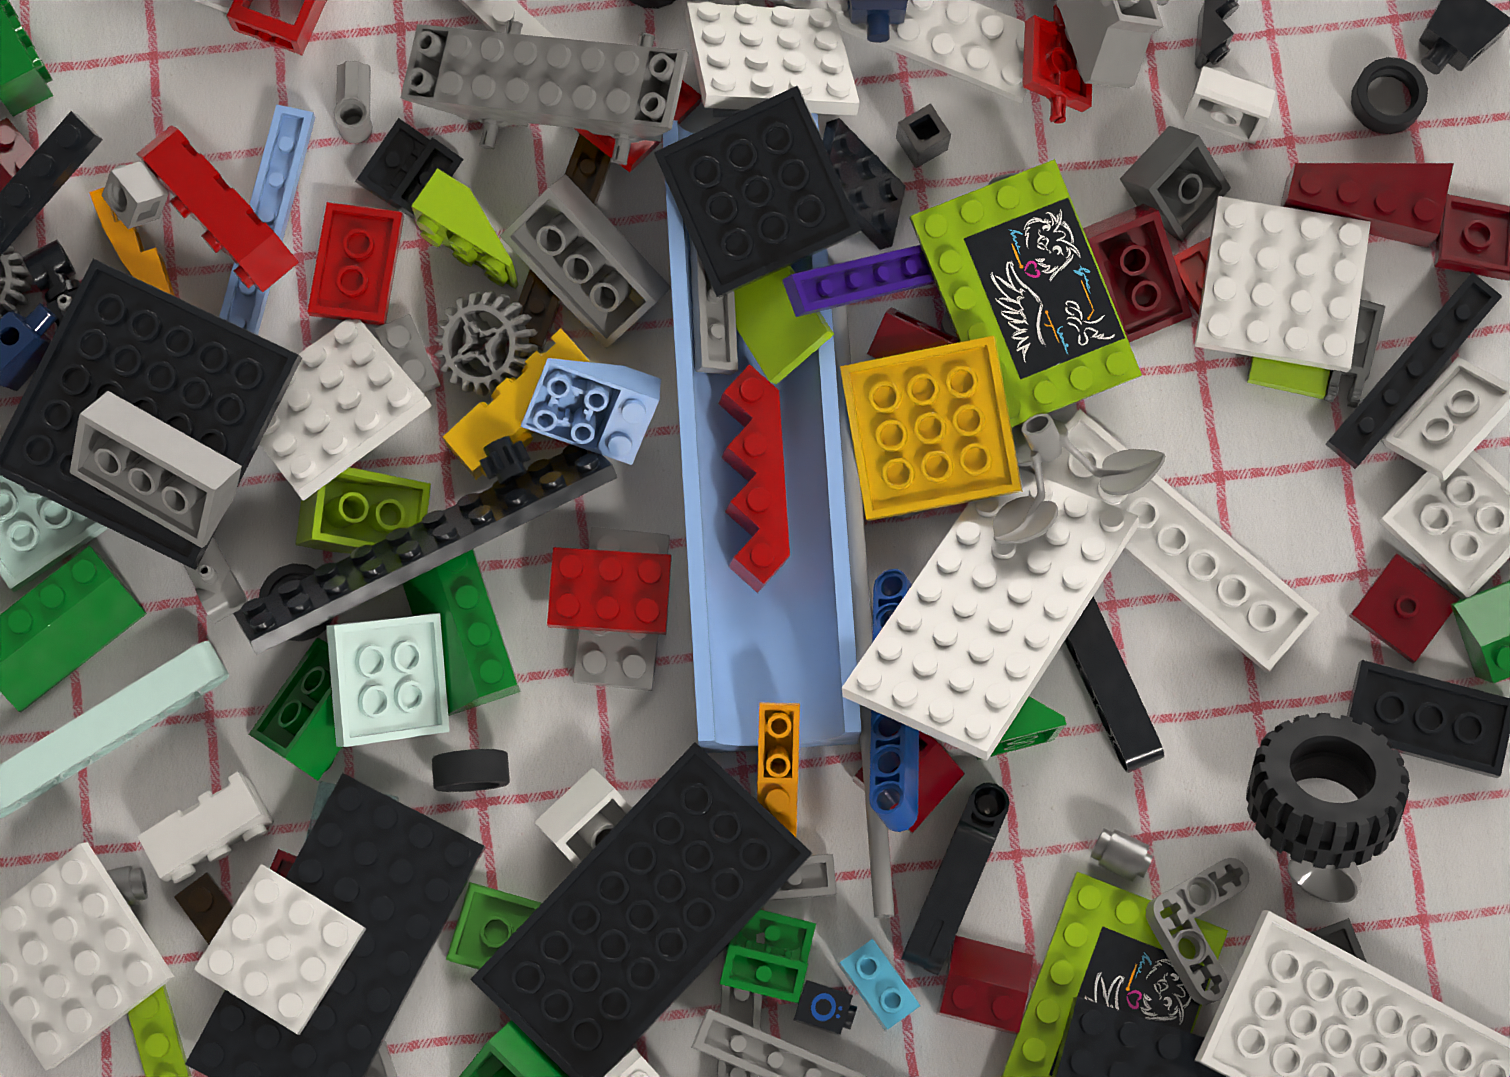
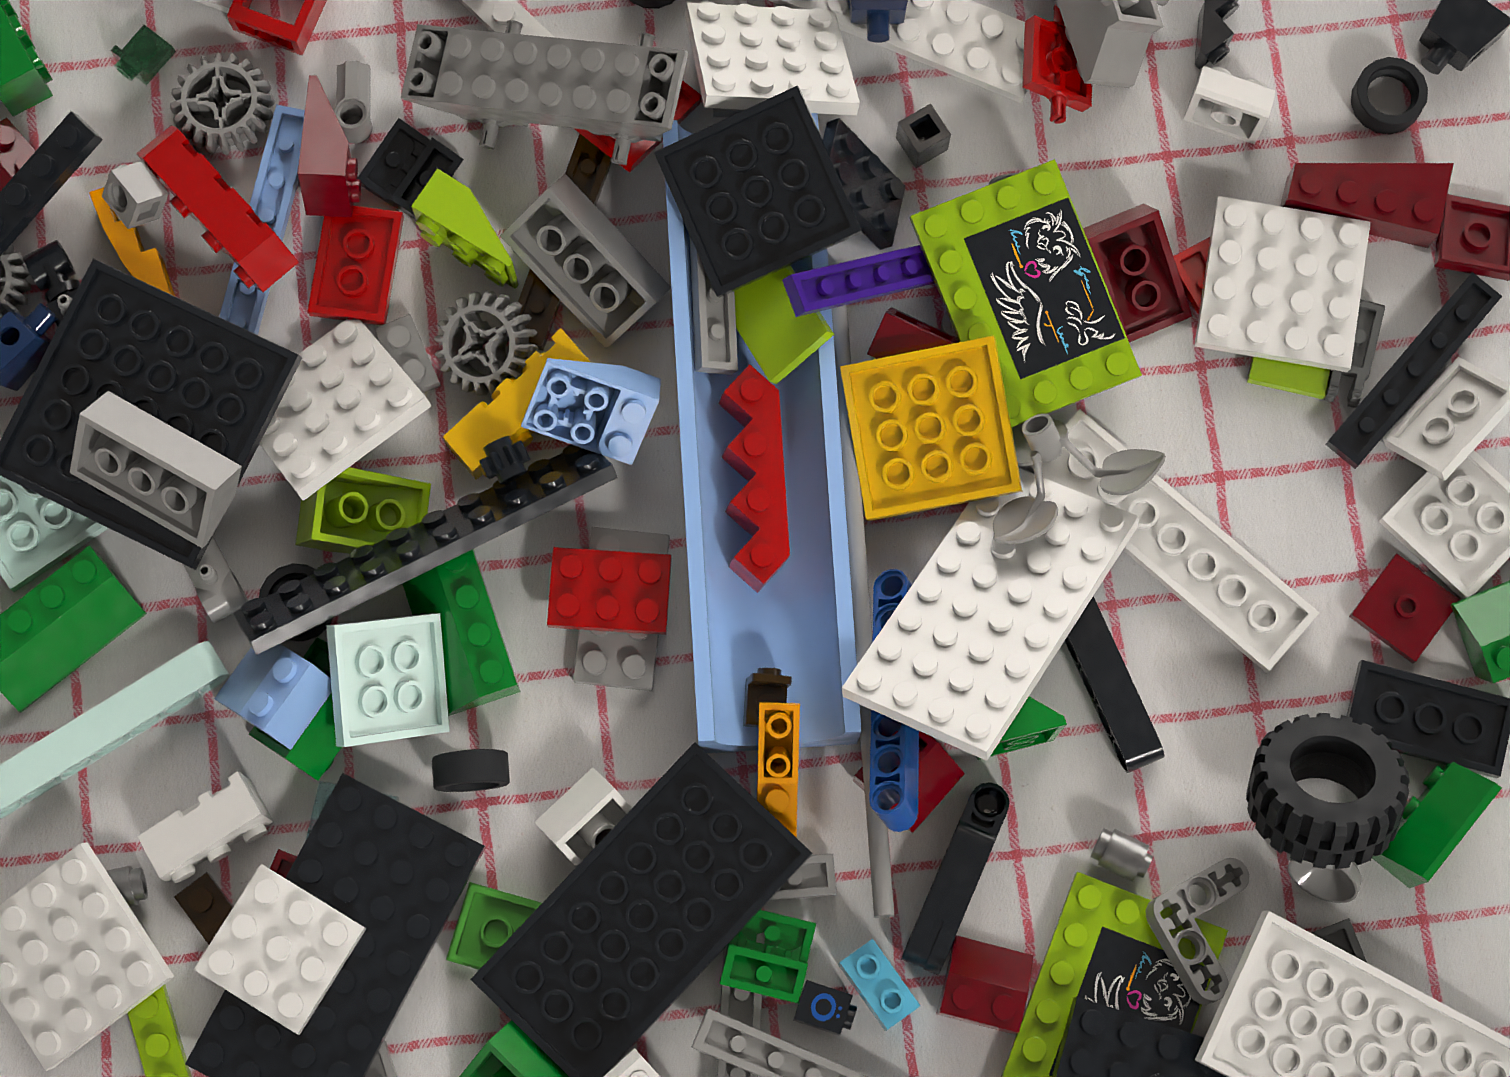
(142, 55): none -> clear green bracket
(252, 105): none -> light grey gear
(276, 692): none -> light blue slope
(325, 162): none -> slope
(763, 686): none -> dark brown bracket
(1177, 180): dark grey slope -> none
(1436, 822): none -> green slope

